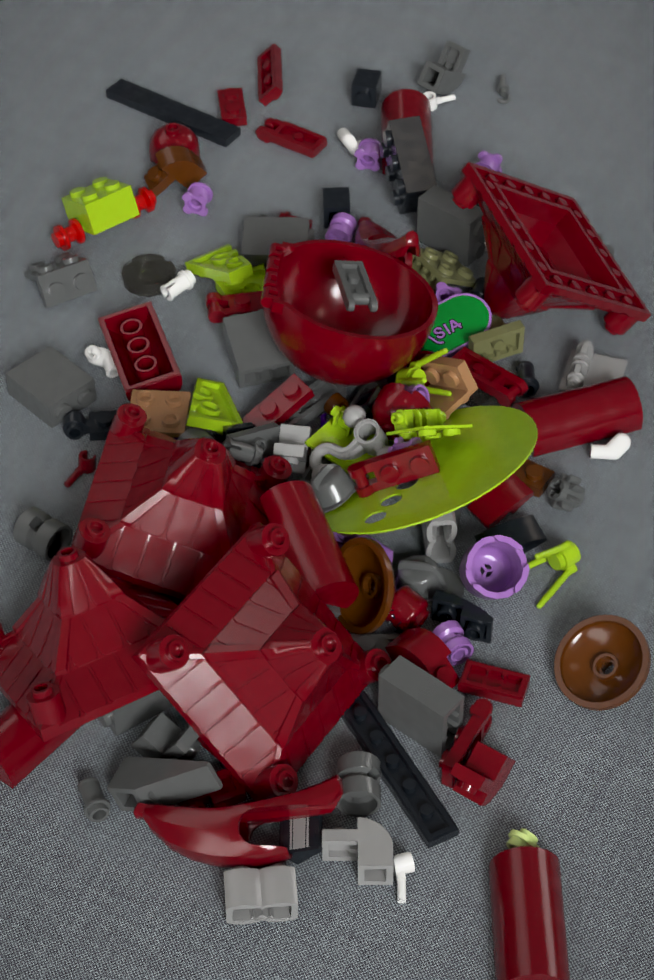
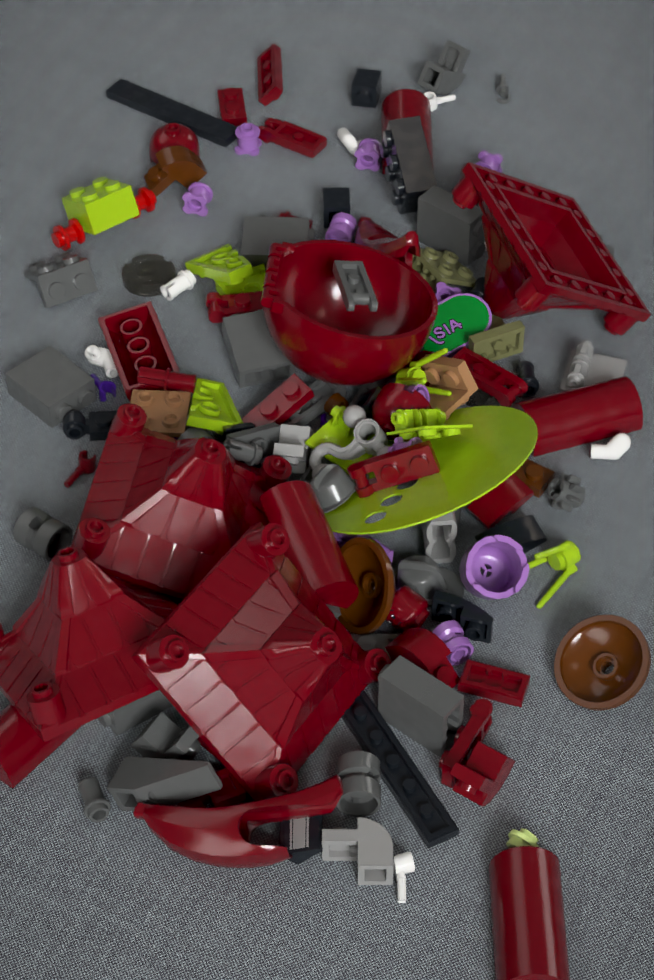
(104, 387): none -> dark purple hand
(166, 379): none -> dark red axle
(248, 139): none -> medium lavender brick
(260, 894): light grey brick -> none

